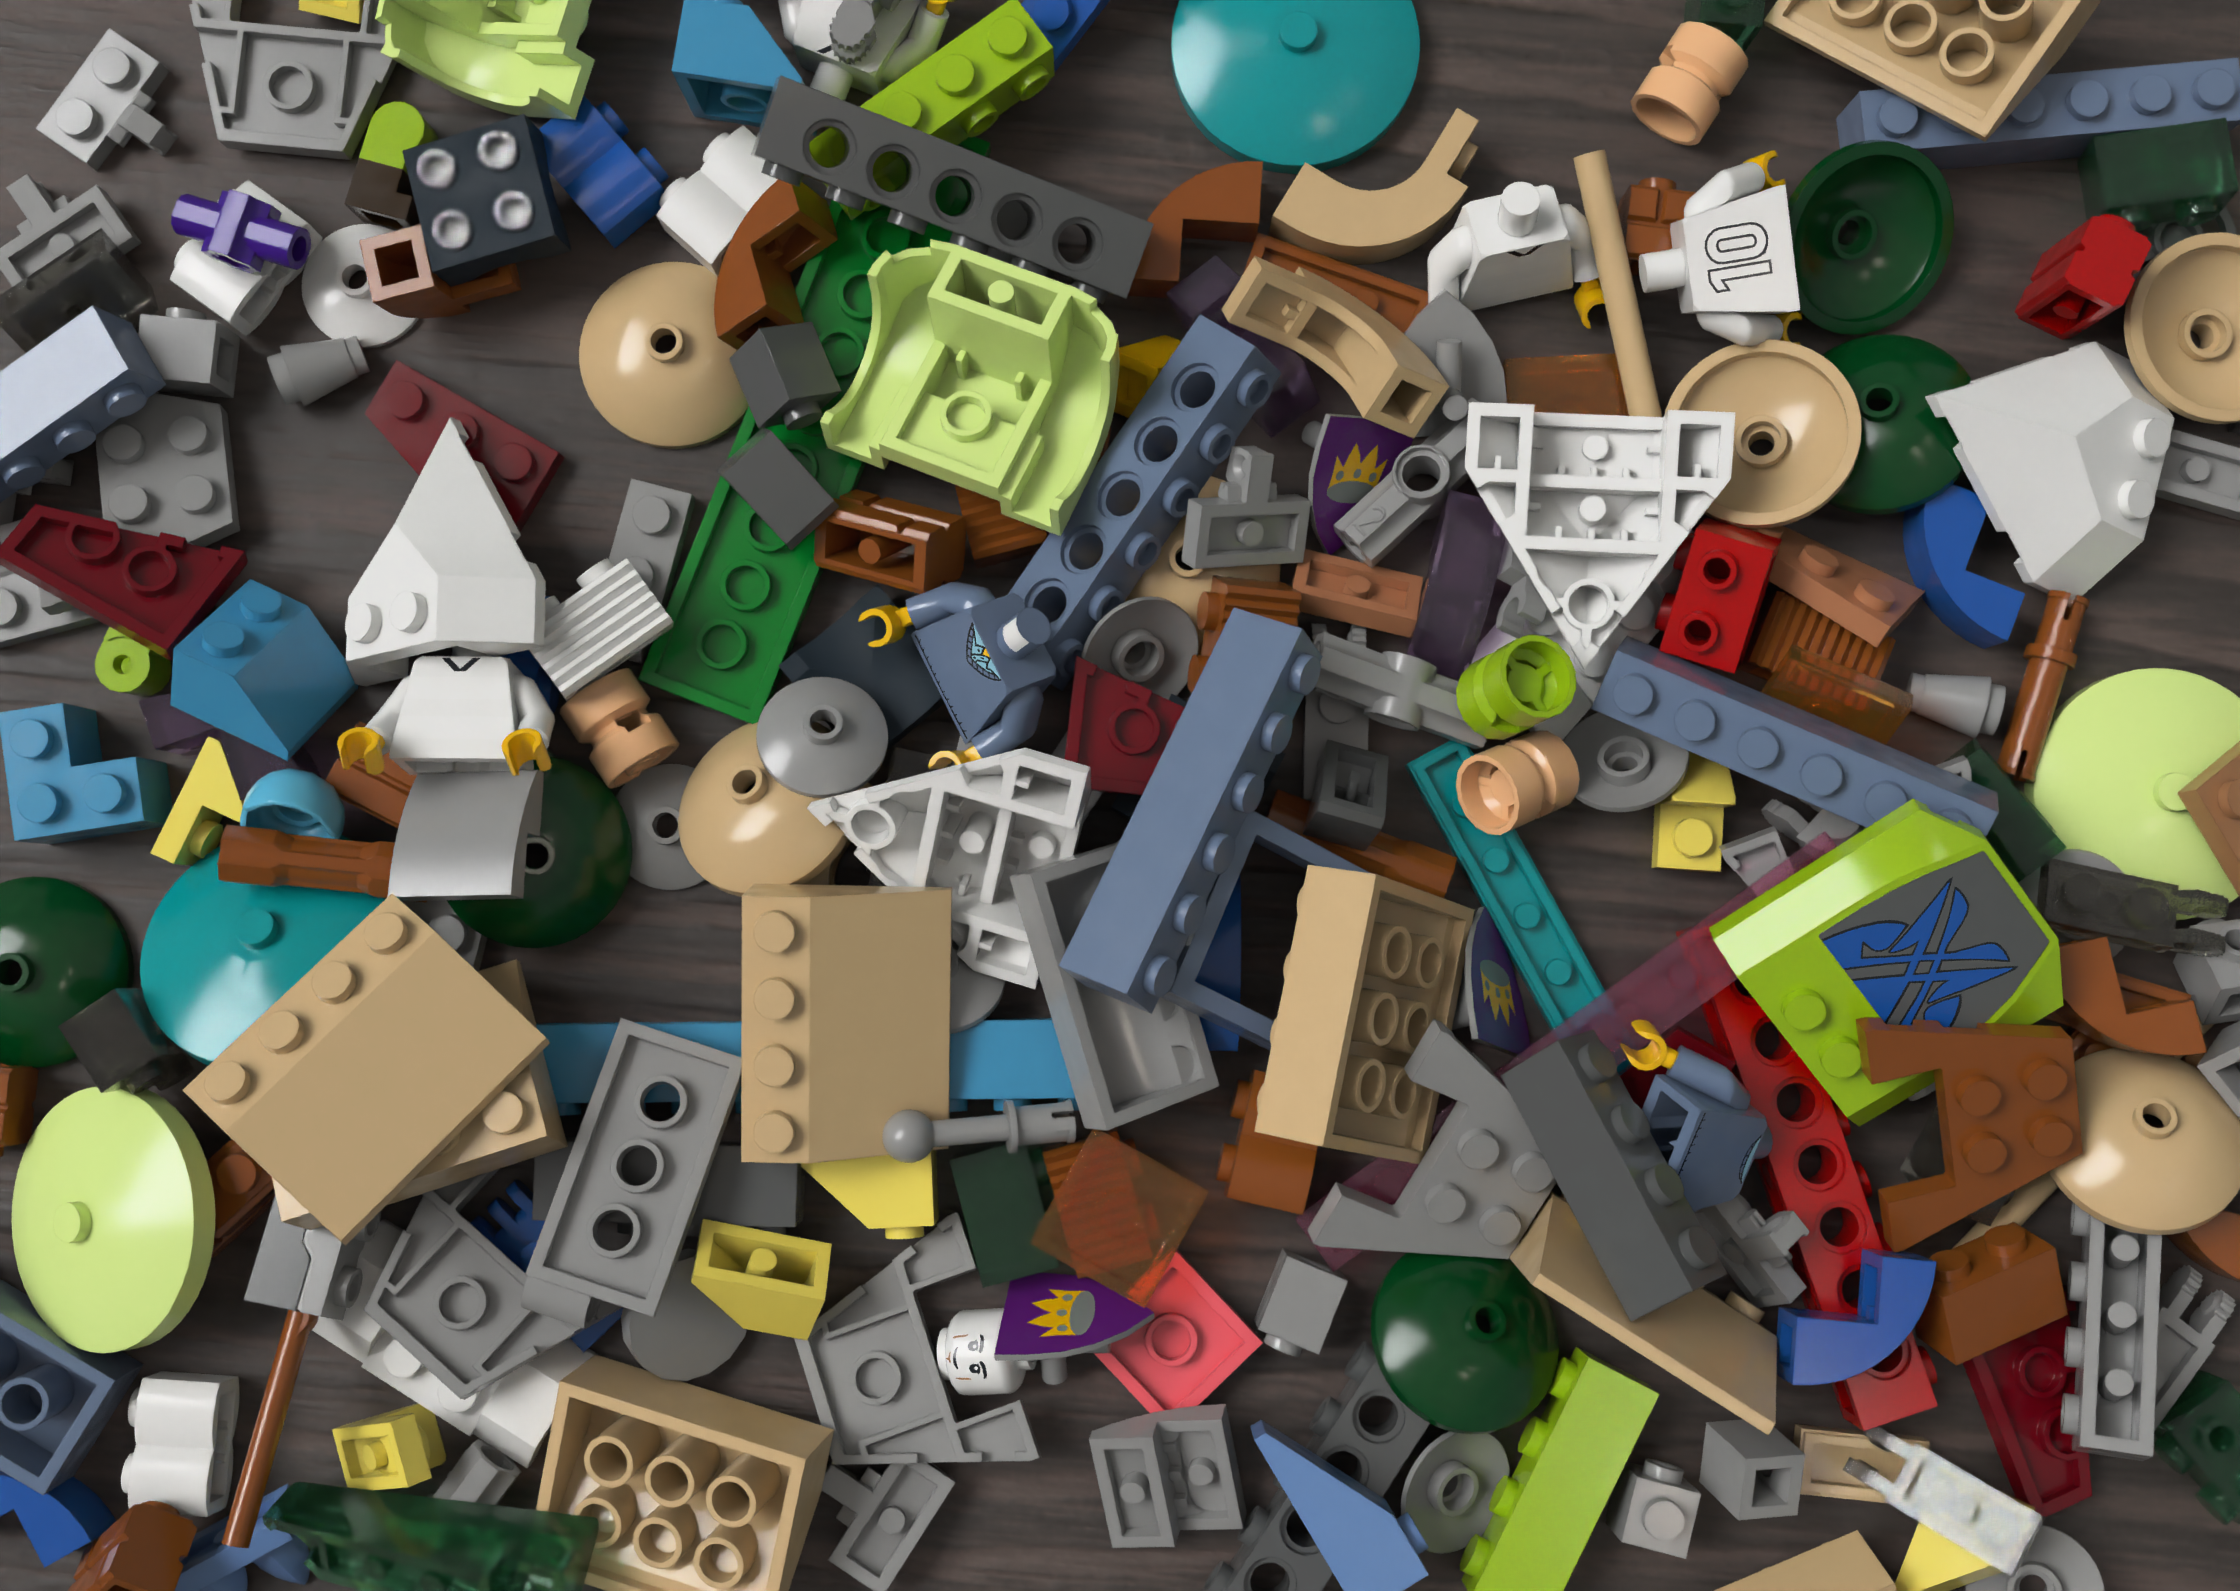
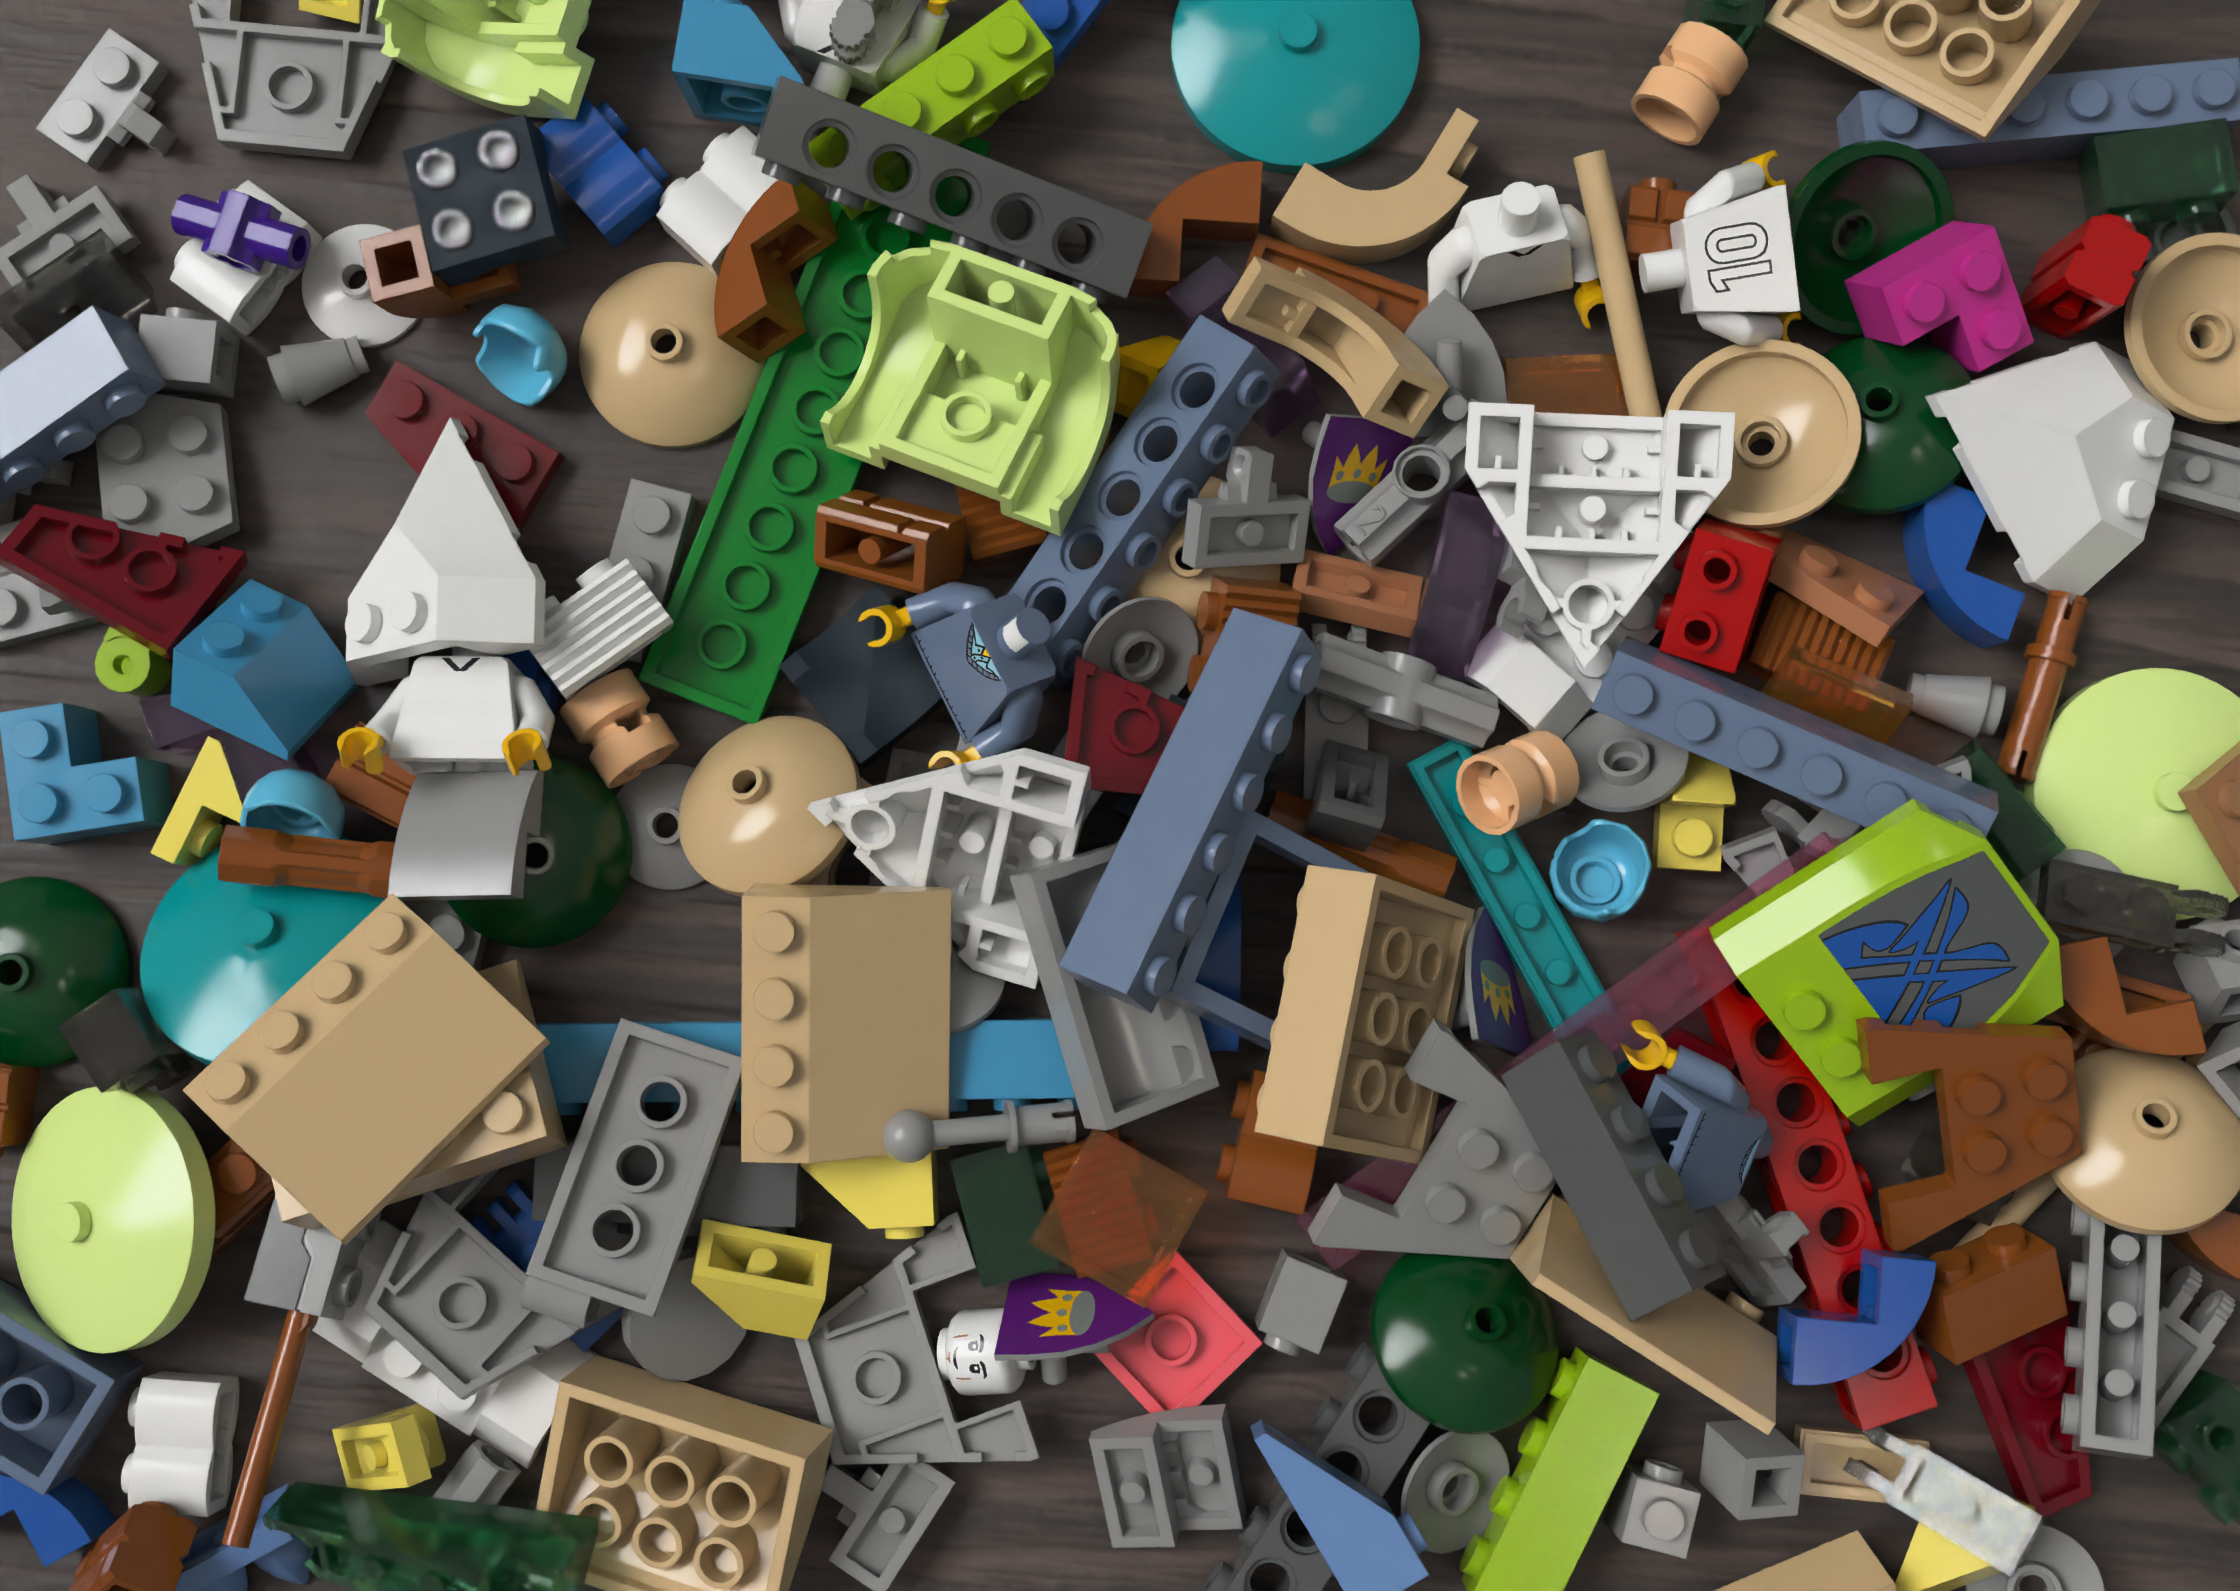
(380, 183): leg -> none
(521, 353): none -> medium azure hair
(777, 487): dark grey slope -> none
(785, 376): dark grey brick -> none
(819, 762): light grey dish -> none
(1516, 687): lime wheel -> none
(1600, 870): none -> medium azure hair
(1949, 287): none -> dark pink brick

